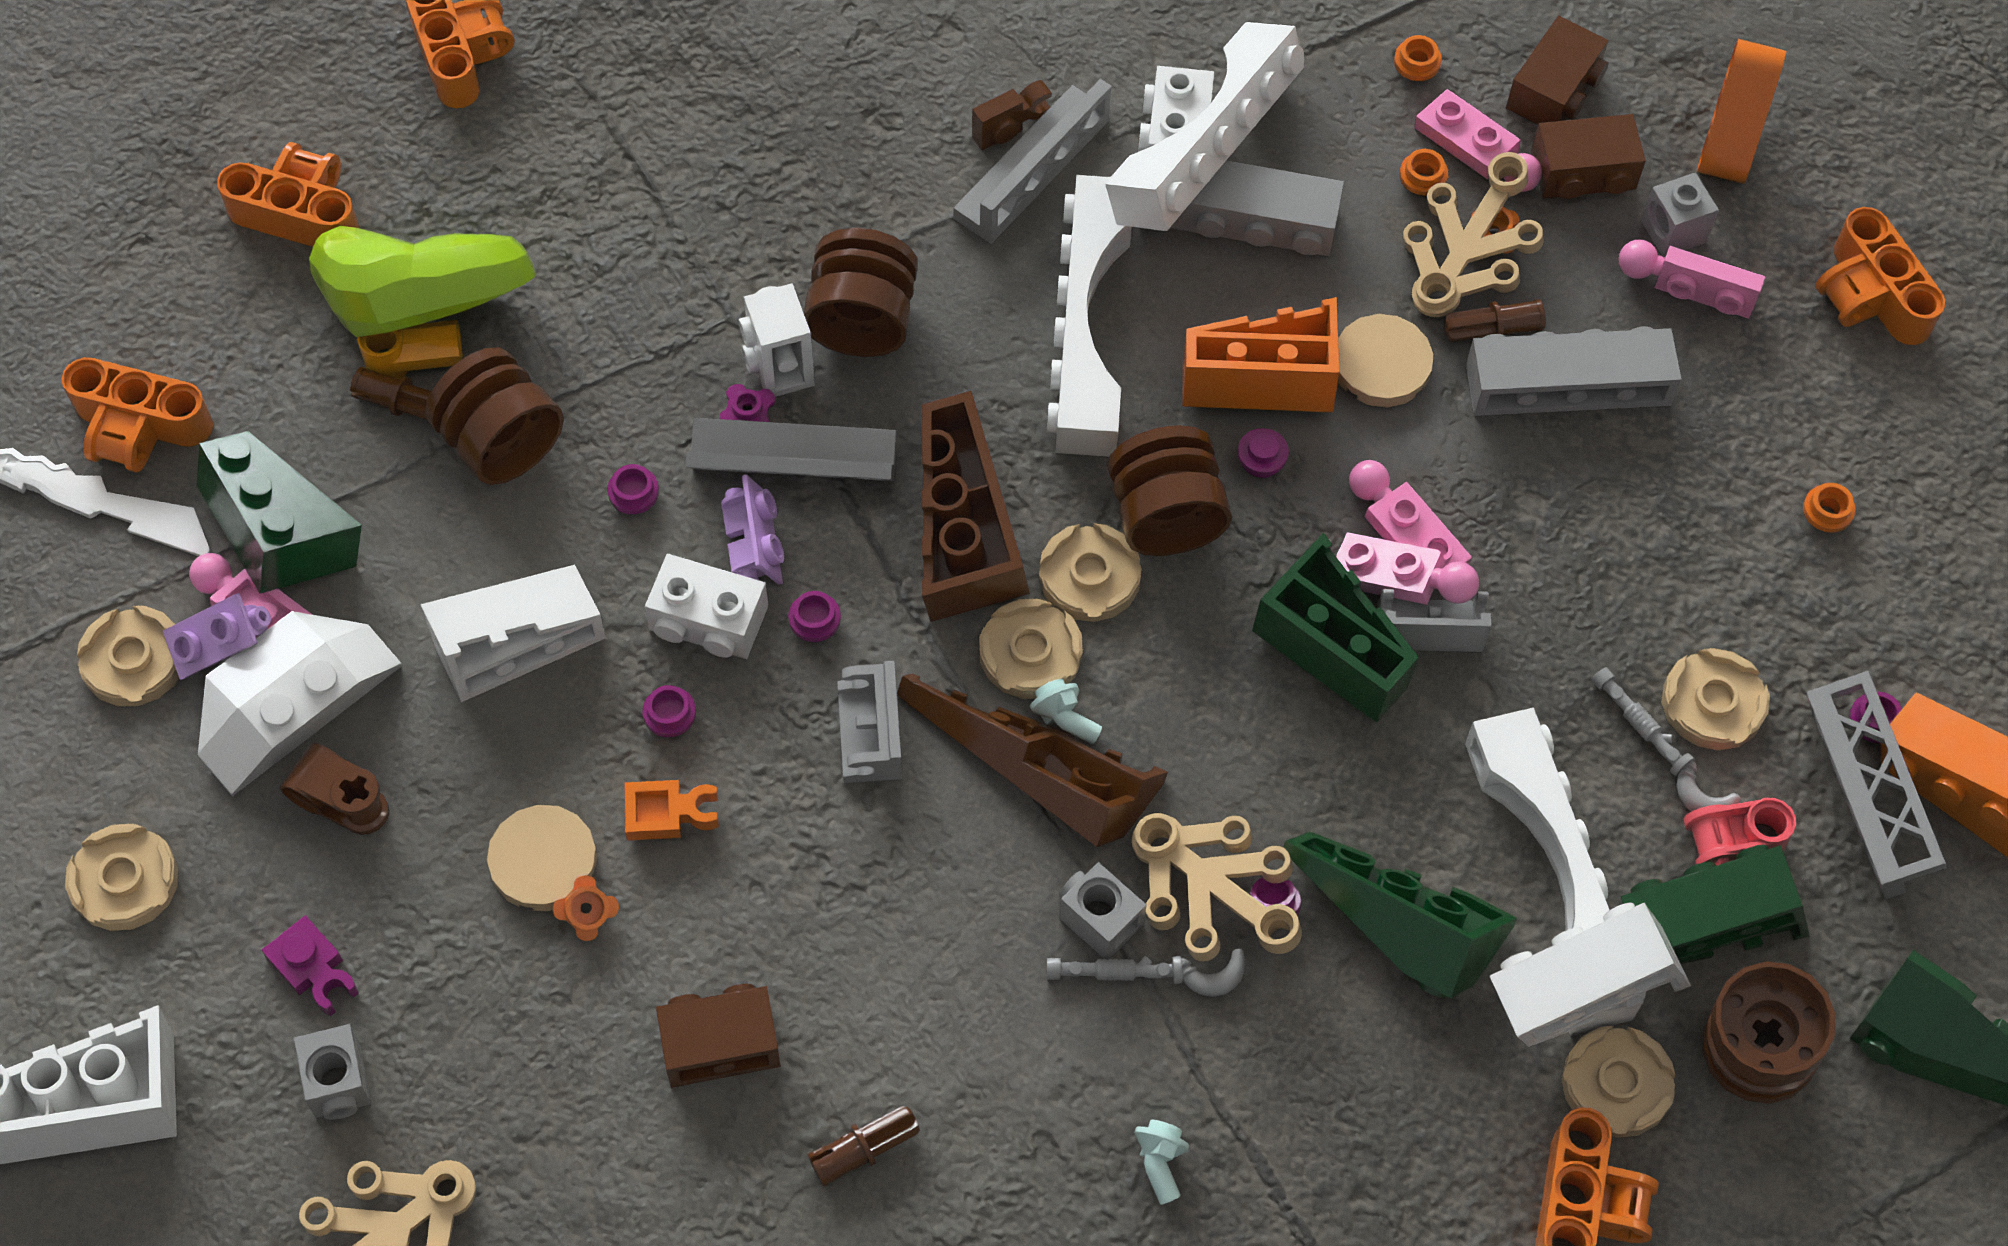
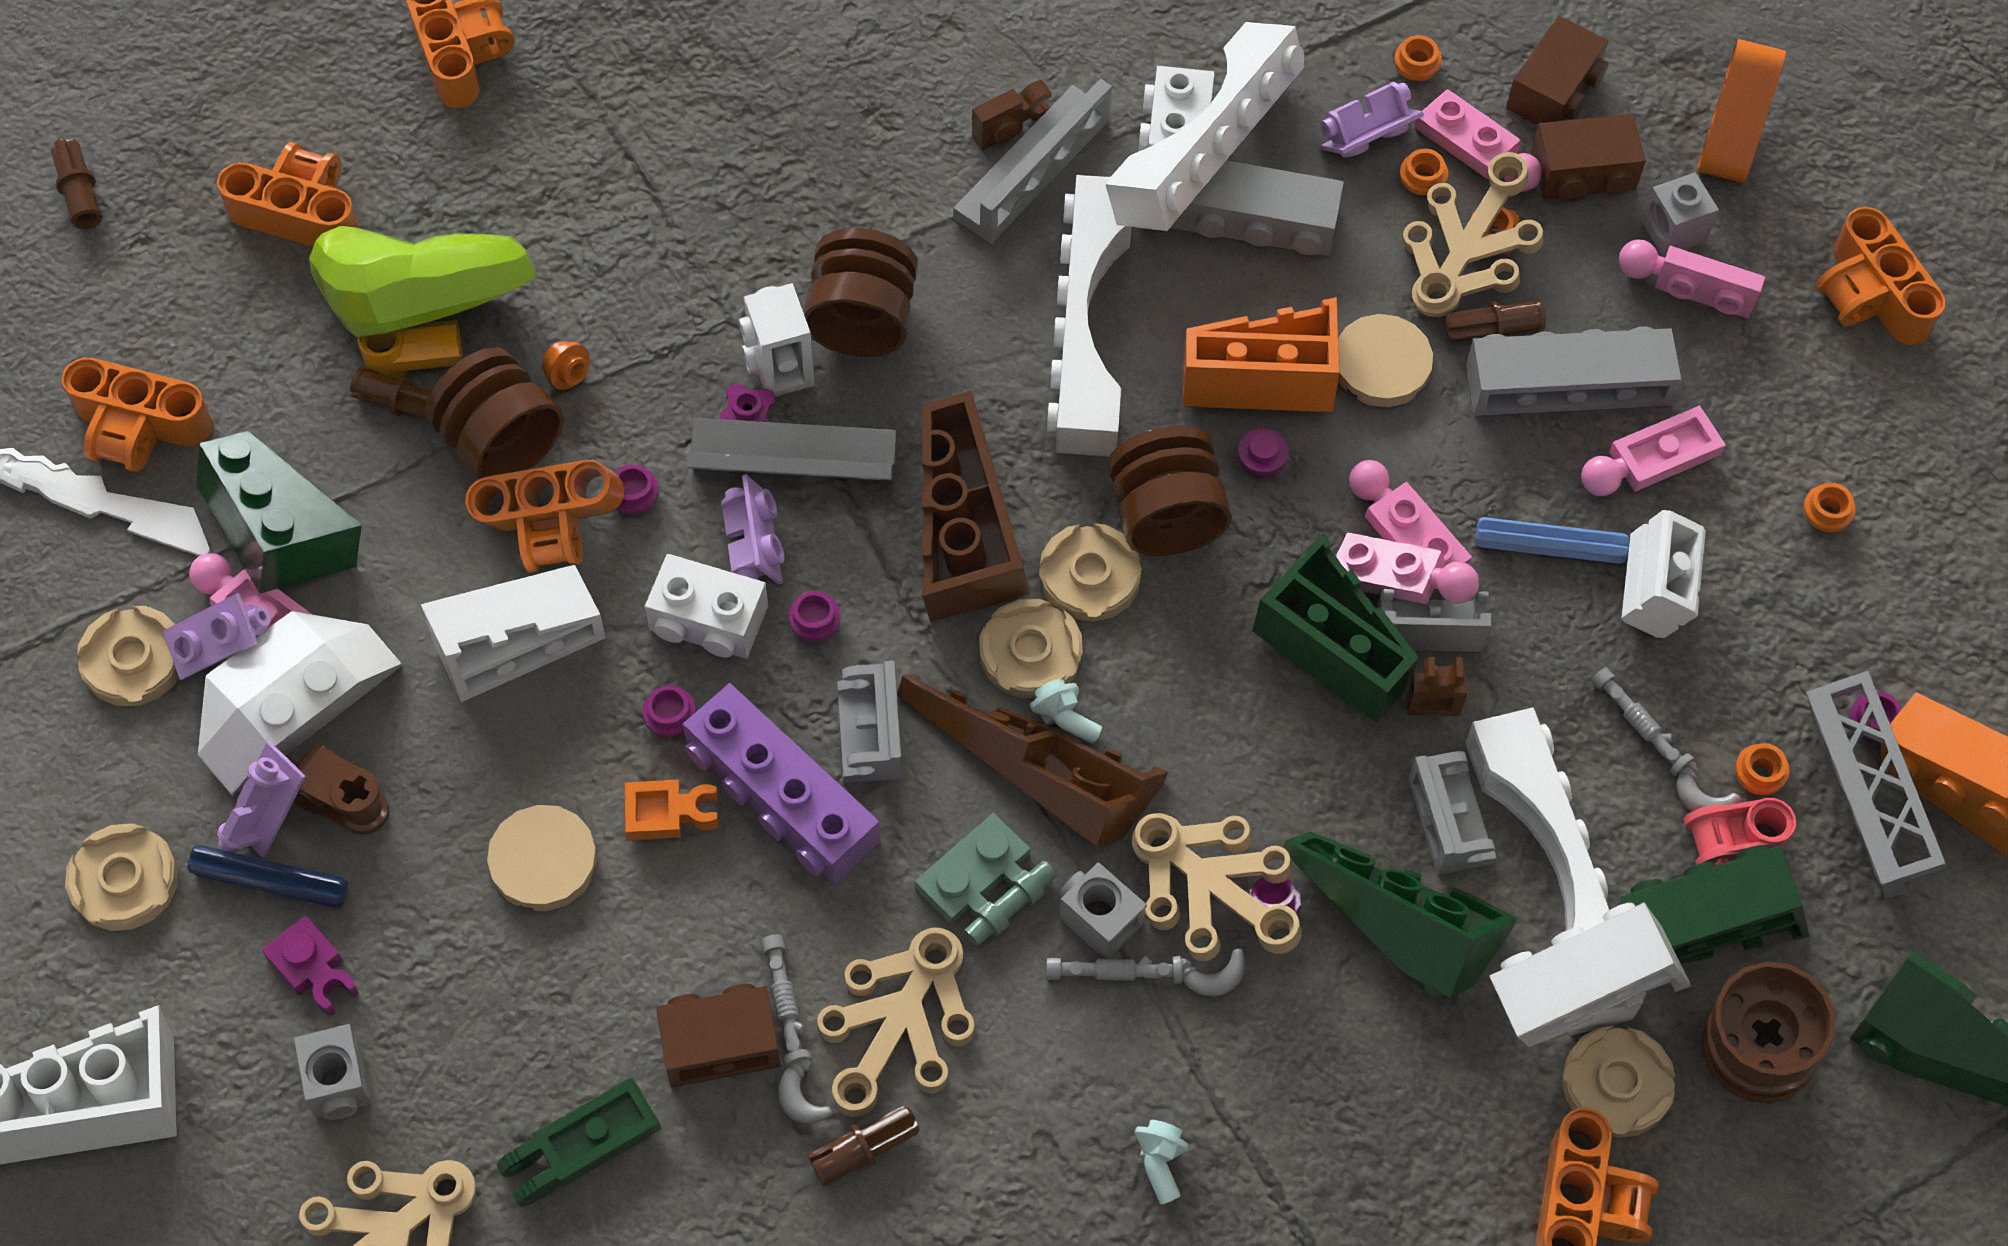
(76, 184): none -> reddish brown axle
(262, 803): none -> lavender hinge
(267, 876): none -> dark blue axle
(551, 531): none -> orange piece
(565, 364): none -> orange plate
(570, 908): orange plate -> none
(582, 1140): none -> dark green hinge
(780, 784): none -> medium lavender brick
(797, 1059): none -> light grey piece
(900, 1013): none -> tan plant
(974, 869): none -> sand green plate
(1354, 130): none -> lavender hinge
(1438, 689): none -> reddish brown plate
(1450, 813): none -> light grey hinge
(1552, 540): none -> medium blue axle
(1654, 453): none -> bright pink plate
(1663, 574): none -> white brick
(1715, 699): tan tile -> none
(1768, 757): none -> orange plate

